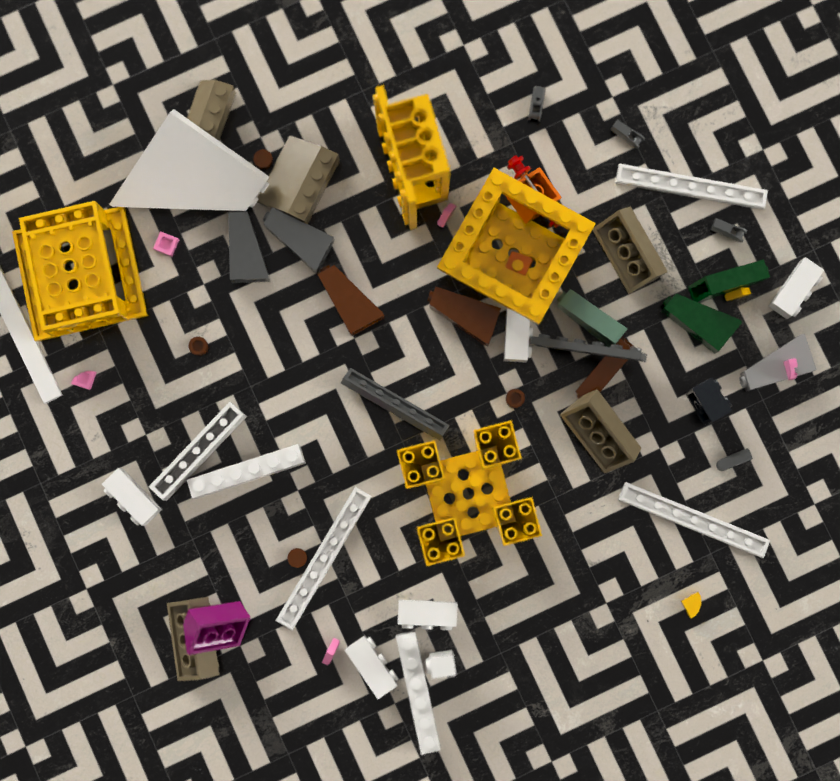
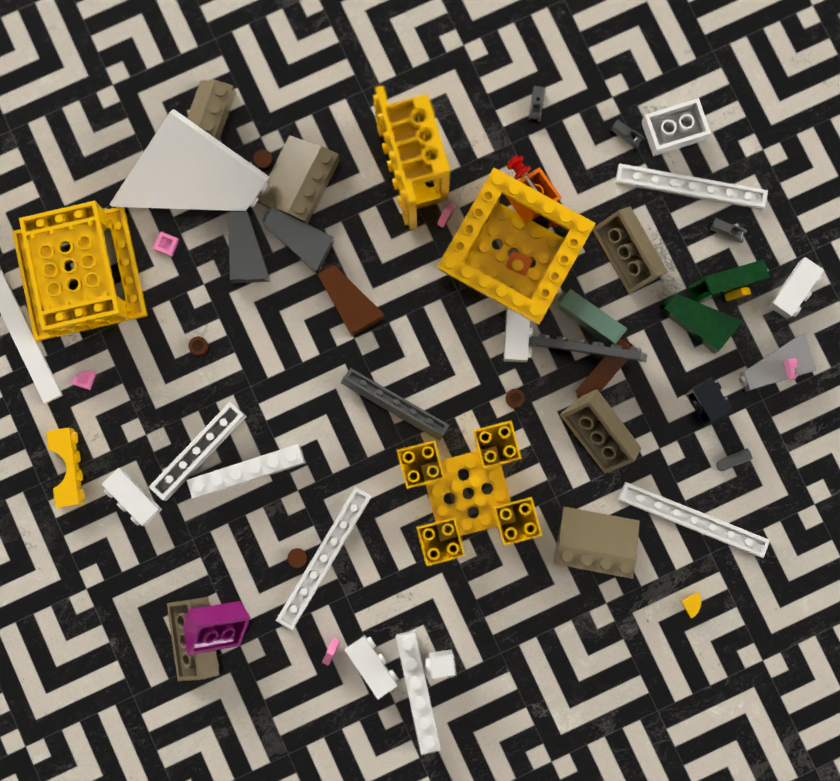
(69, 491): none -> yellow arch
(427, 614): white brick -> none
(468, 314): reddish brown slope -> none
(597, 542): none -> dark tan slope
(675, 127): none -> white brick

